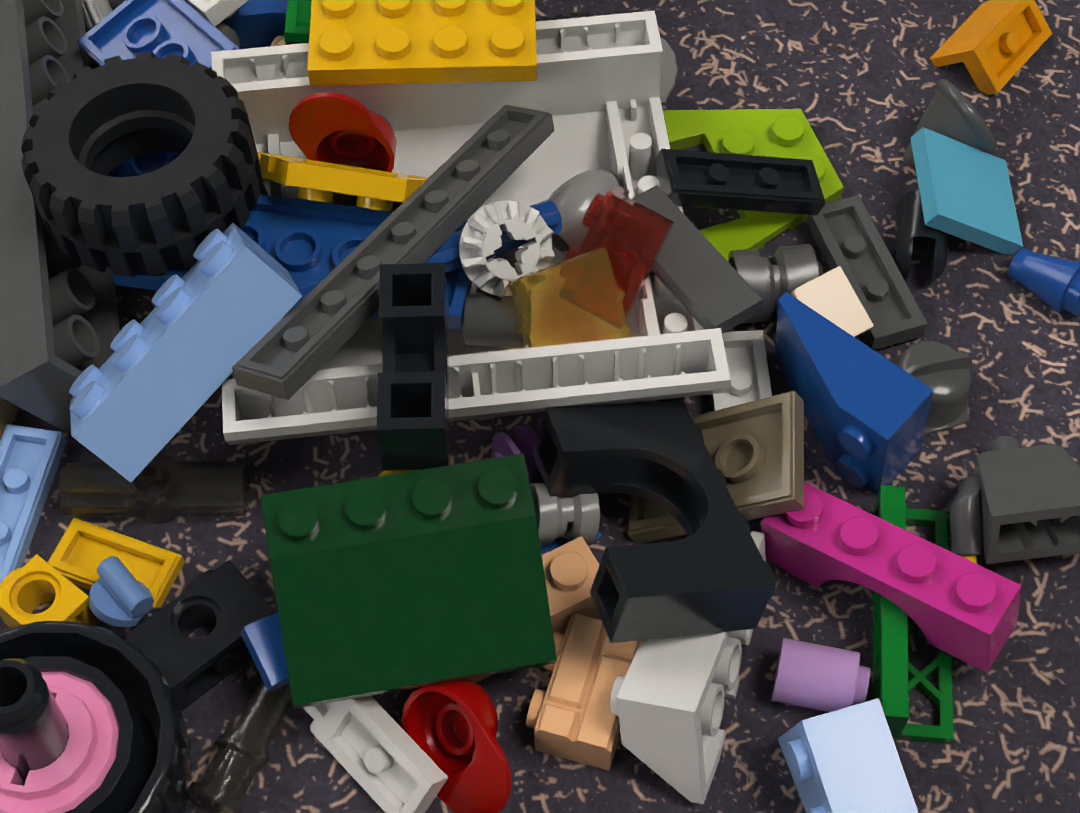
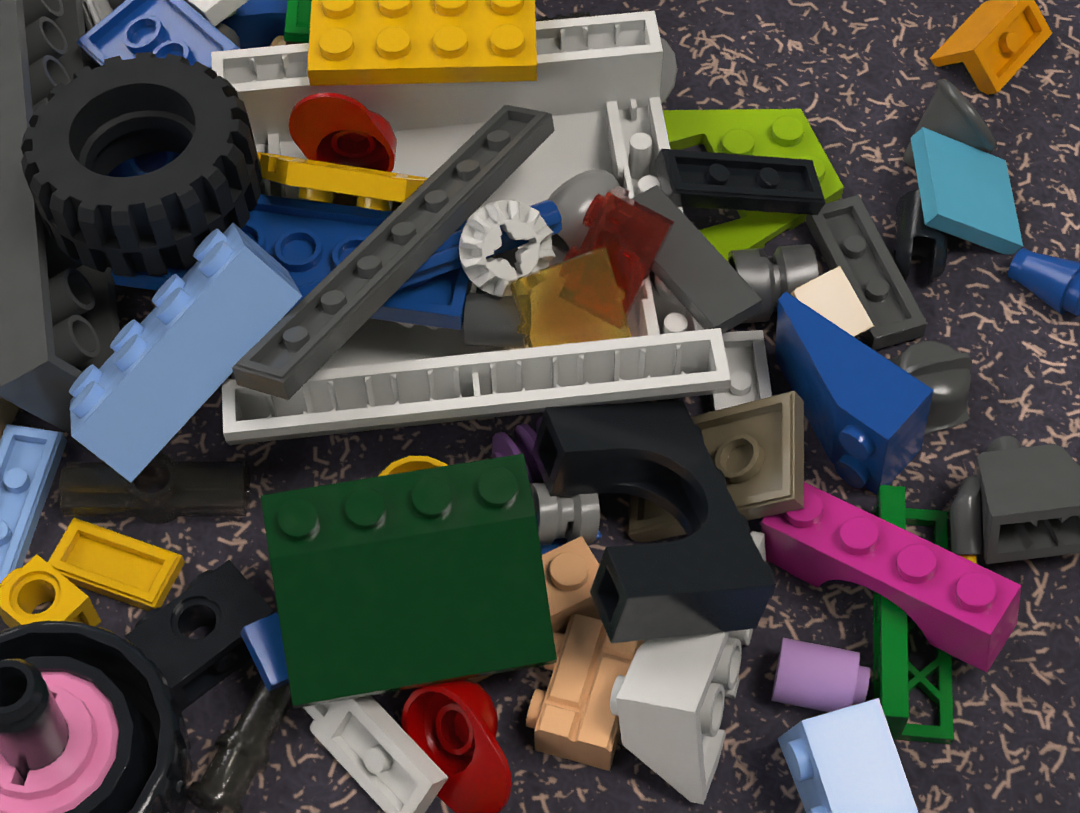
(118, 595): medium blue plate -> none
(415, 367): black arch -> none

